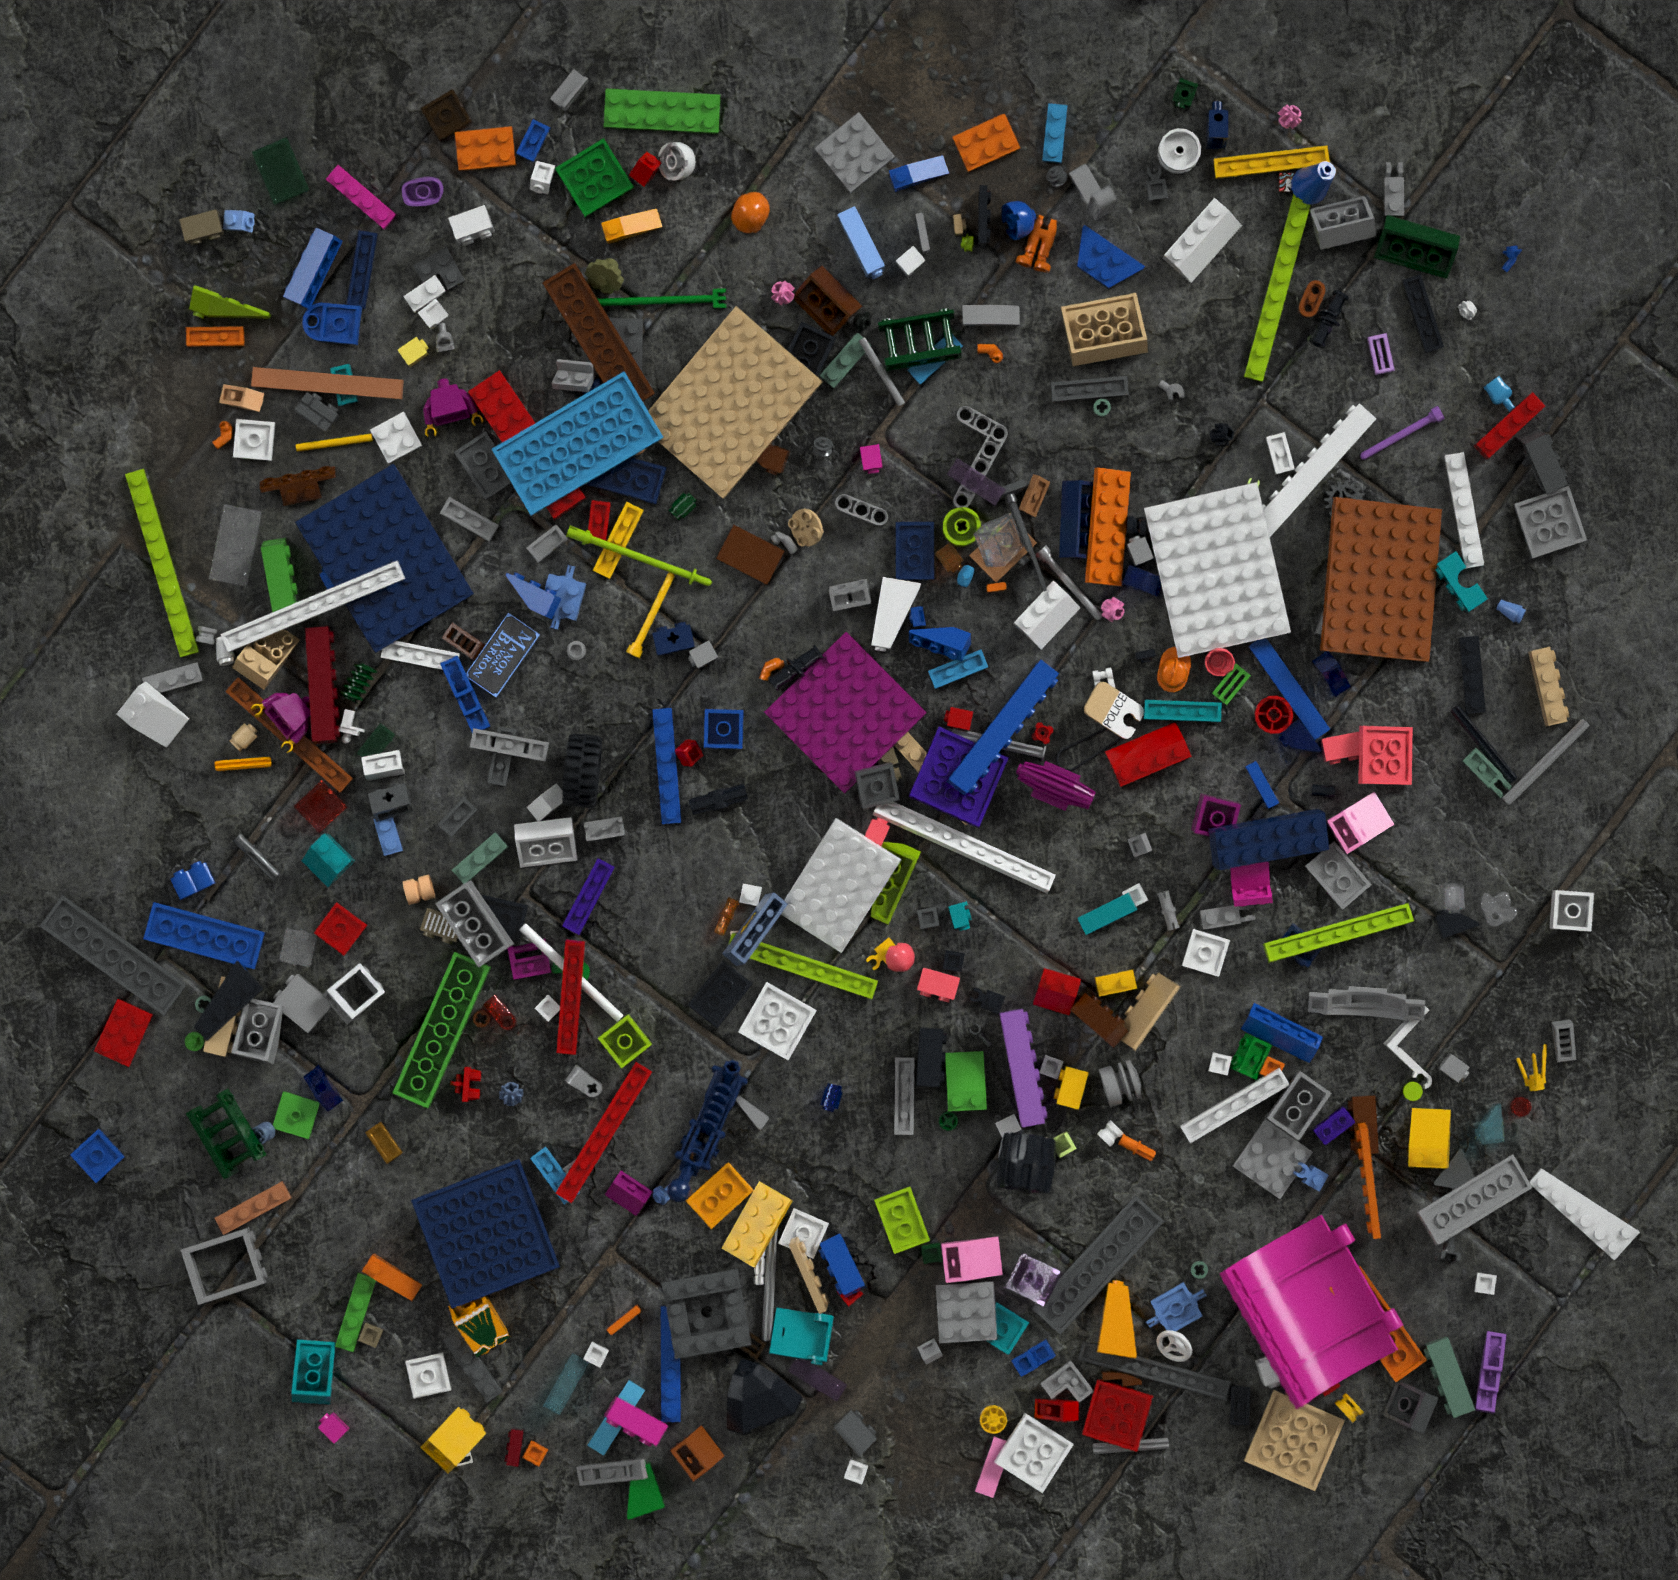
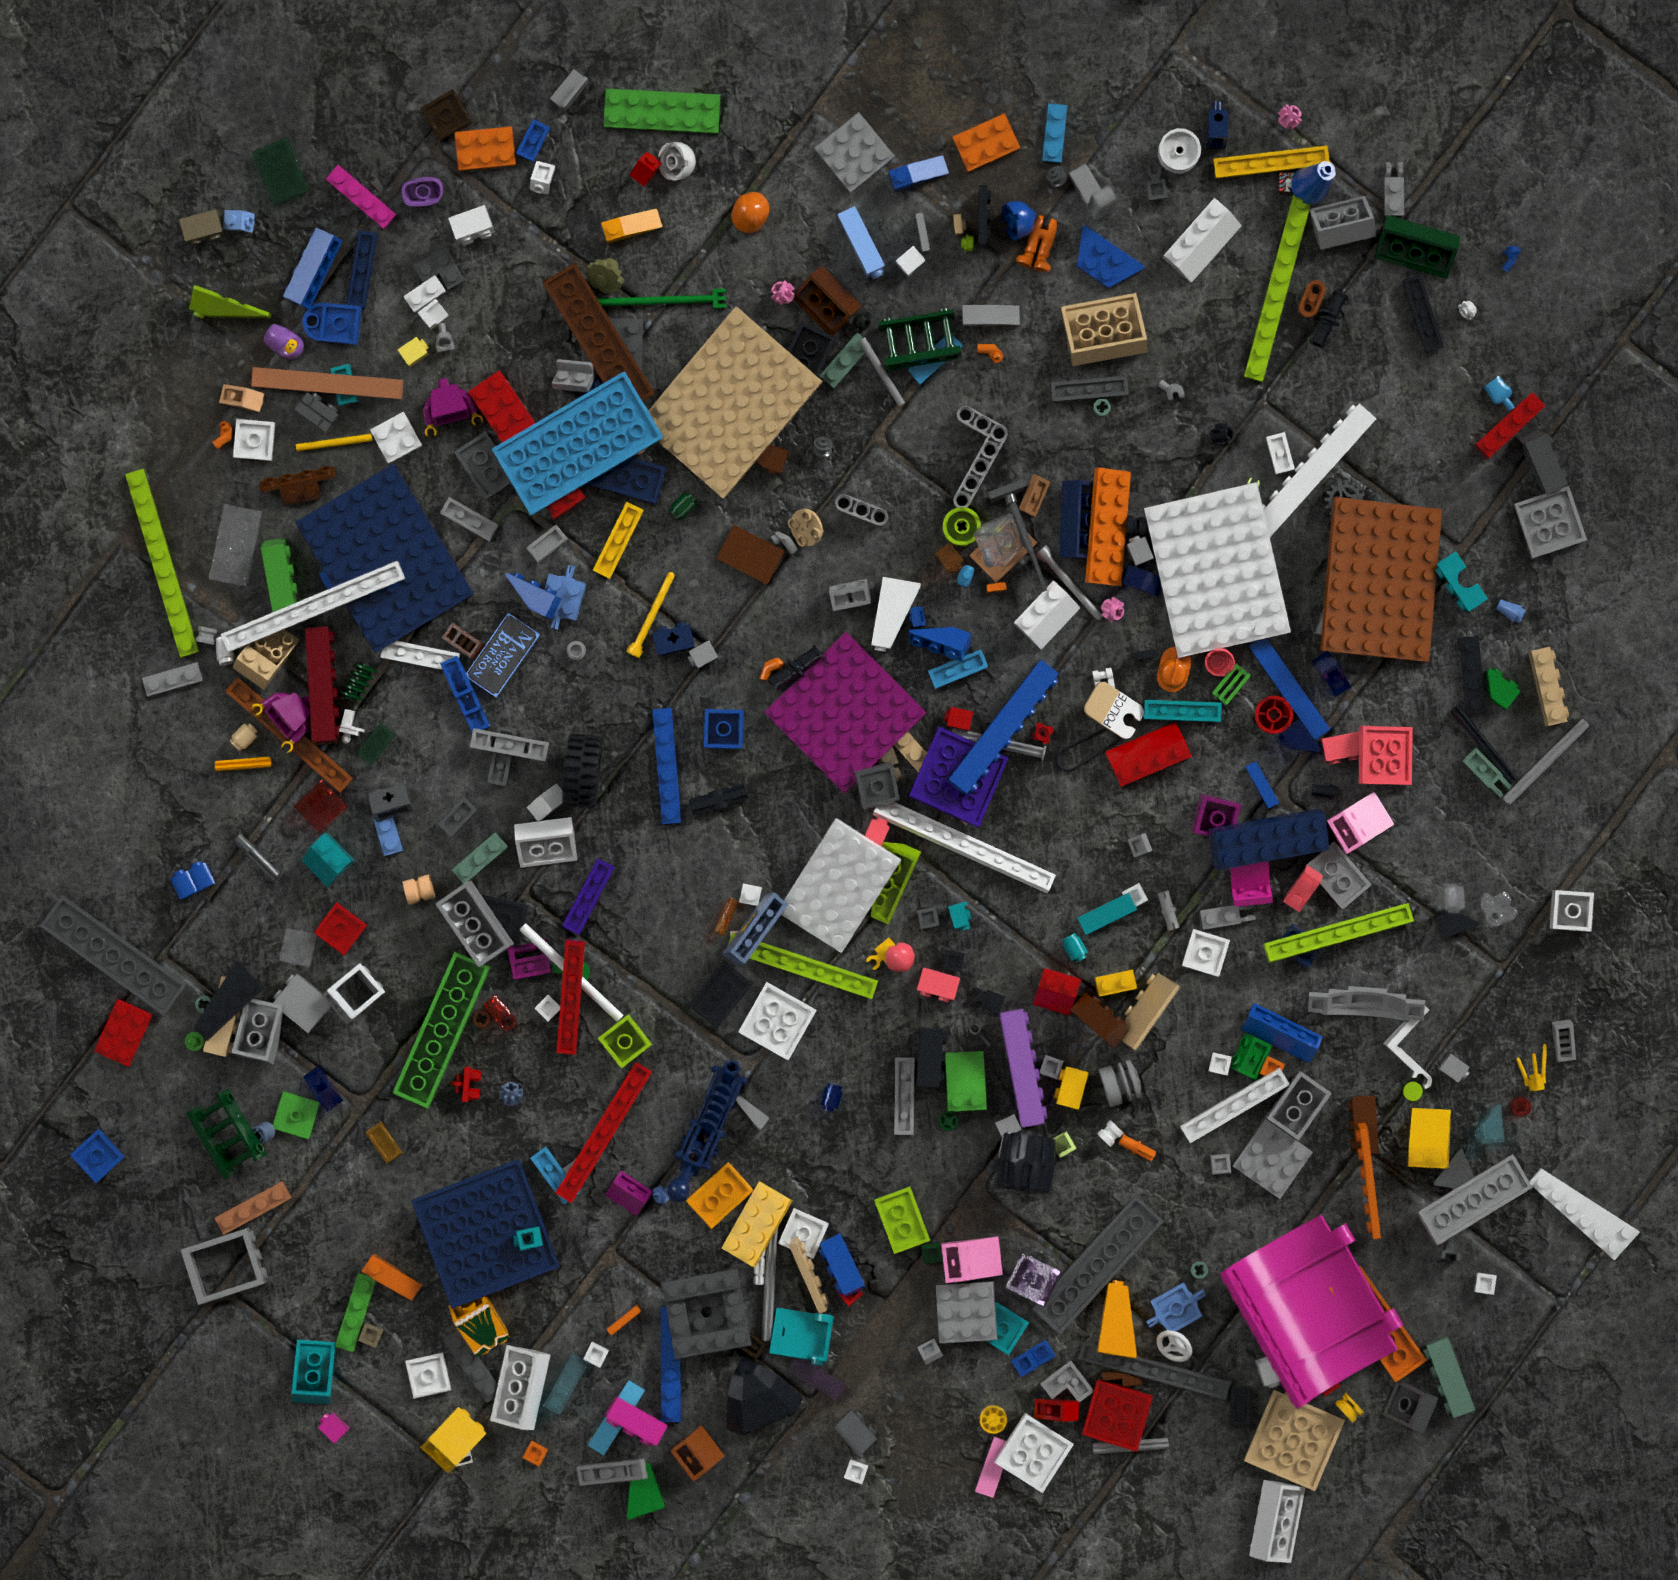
(152, 715): white slope -> none
(204, 935): blue plate -> none
(214, 336): orange tile -> none
(283, 342): none -> medium lavender piece
(382, 765): white panel -> none
(436, 924): dark tan brick -> none
(514, 1447): dark red piece -> none
(520, 1387): none -> white slope
(533, 1233): none -> teal brick
(582, 1079): light grey piece -> none
(586, 538): lime bar -> none
(594, 177): green plate -> none
(599, 519): red plate -> none
(604, 829): light grey hinge -> none
(689, 753): red slope -> none
(871, 458): dark pink brick -> none
(915, 550): dark blue plate -> none
(976, 482): clear purple plate -> none
(1055, 785): magenta plate -> none
(1074, 947): none -> teal brick
(1184, 102): dark green brick -> none
(1220, 1164): none -> light grey tile
(1277, 1521): none -> white slope
(1303, 888): none -> coral brick
(1312, 1176): medium blue plate -> none
(1333, 1125): dark purple bracket -> none
(1375, 365): lavender tile -> none
(1433, 416): medium lavender piece -> none
(1464, 510): white plate -> none
(1490, 1372): medium lavender slope -> none
(1500, 690): none -> green slope

